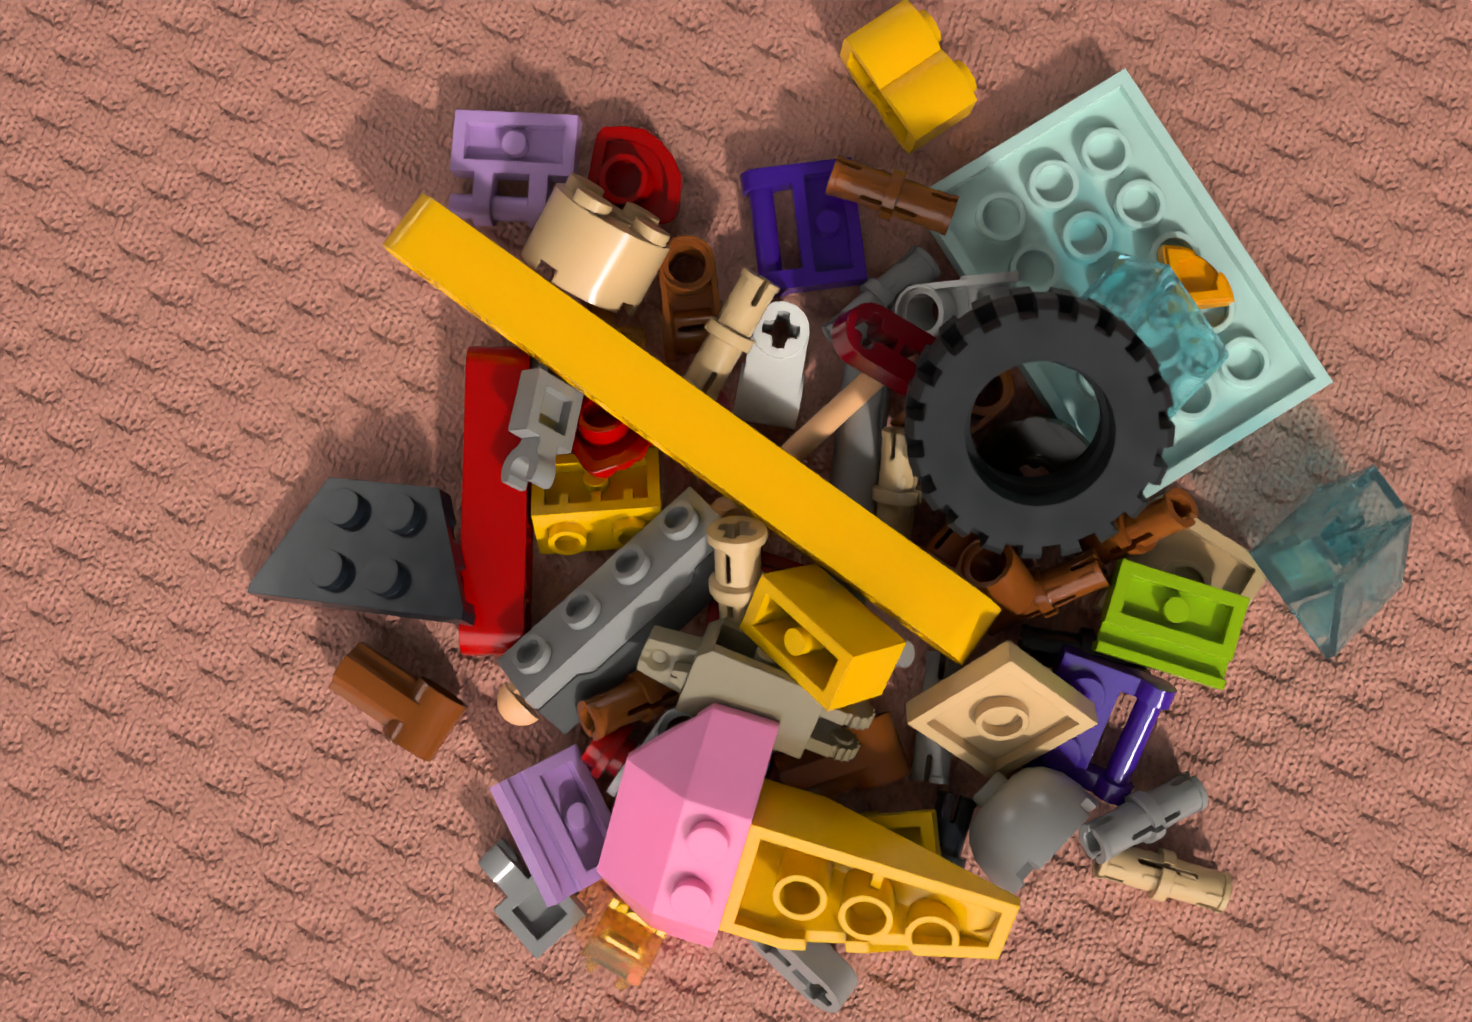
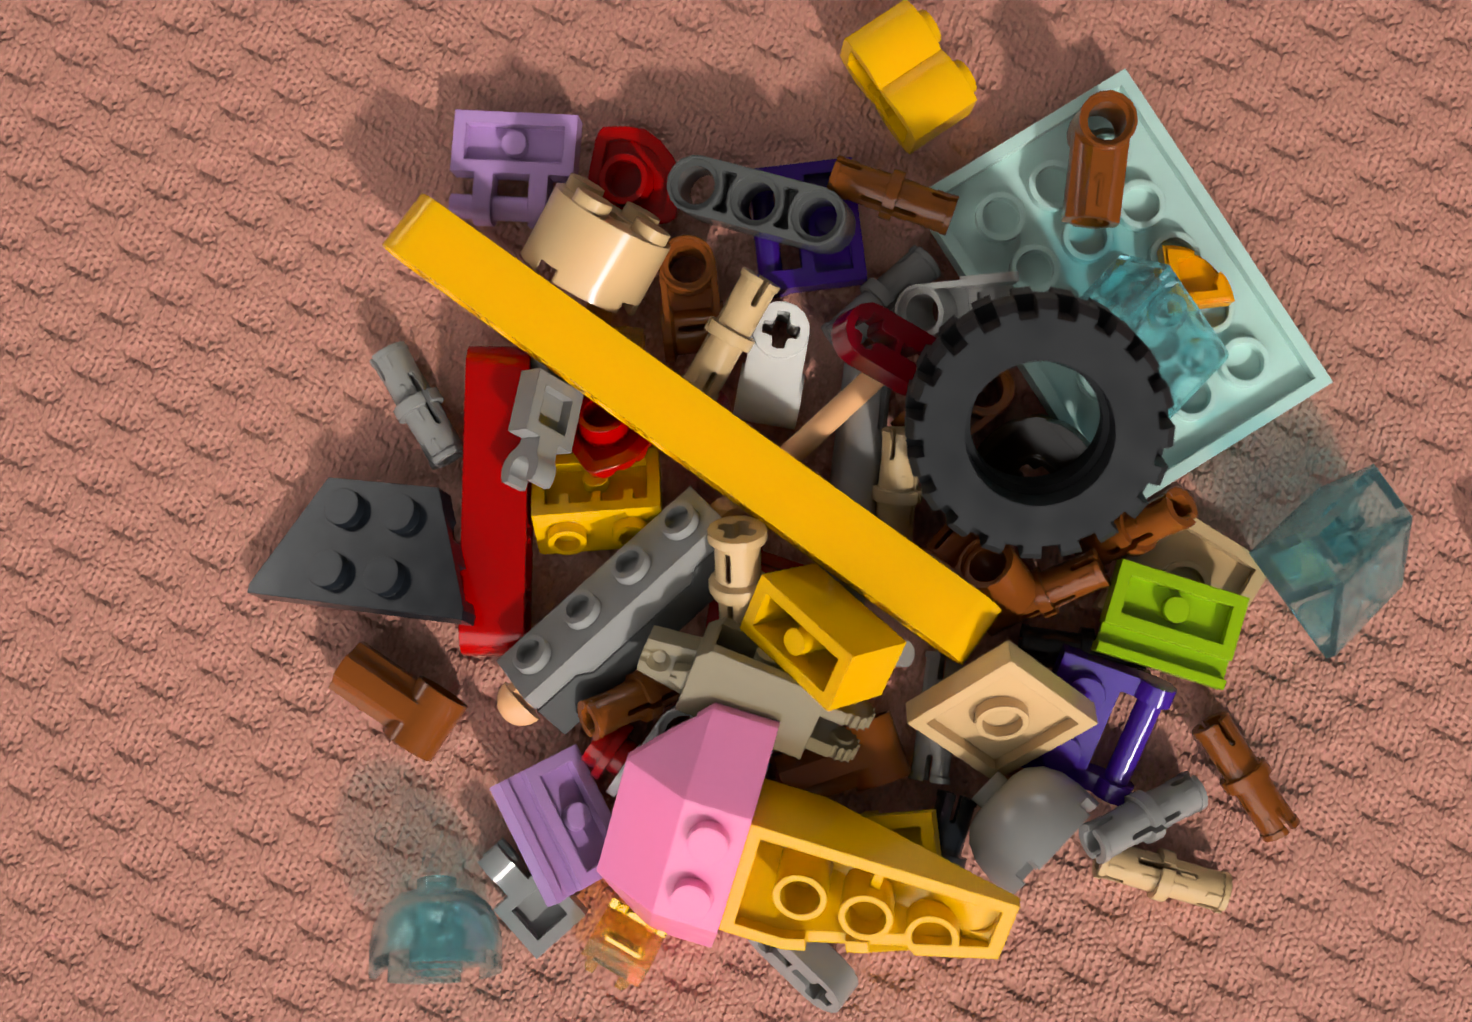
(418, 404): none -> light grey pin
(435, 935): none -> clear light blue cylinder
(736, 188): none -> dark grey beam
(1097, 165): none -> dark orange piece
(1245, 776): none -> dark orange pin

